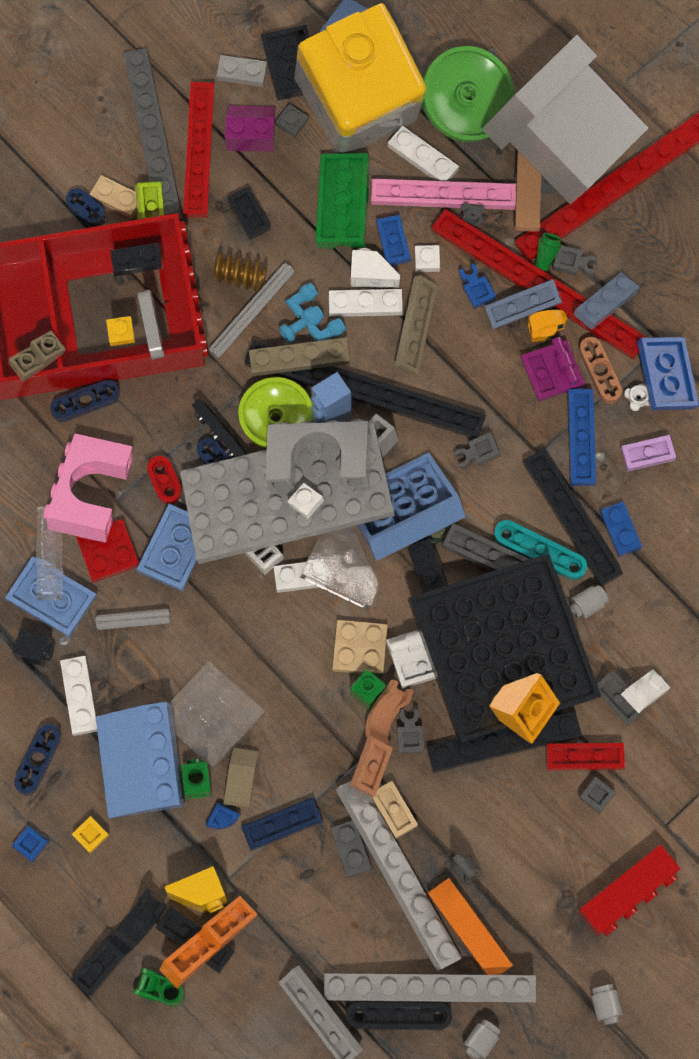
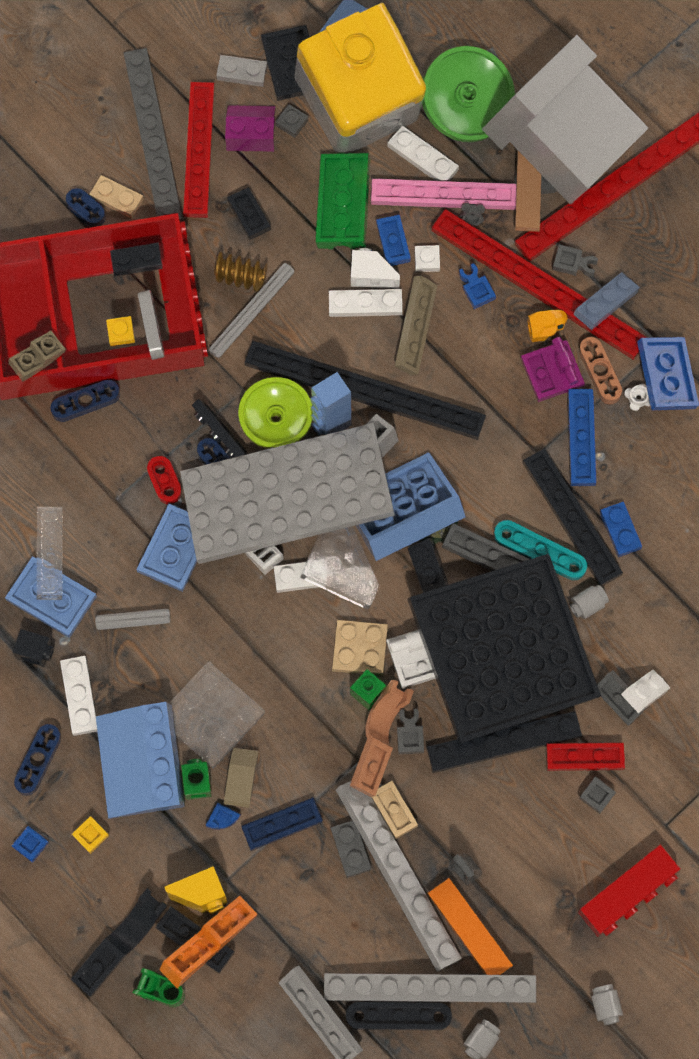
(85, 457): bright pink arch -> none
(109, 558): red plate -> none
(149, 200): lime slope -> none
(288, 441): light grey arch -> none
(299, 356): dark tan plate -> none
(305, 501): white plate -> none
(309, 318): dark azure piece -> none
(481, 449): dark grey plate -> none
(523, 304): sand blue plate -> none
(525, 706): light orange slope -> none
(548, 248): green cone -> none
(648, 453): lavender plate -> none

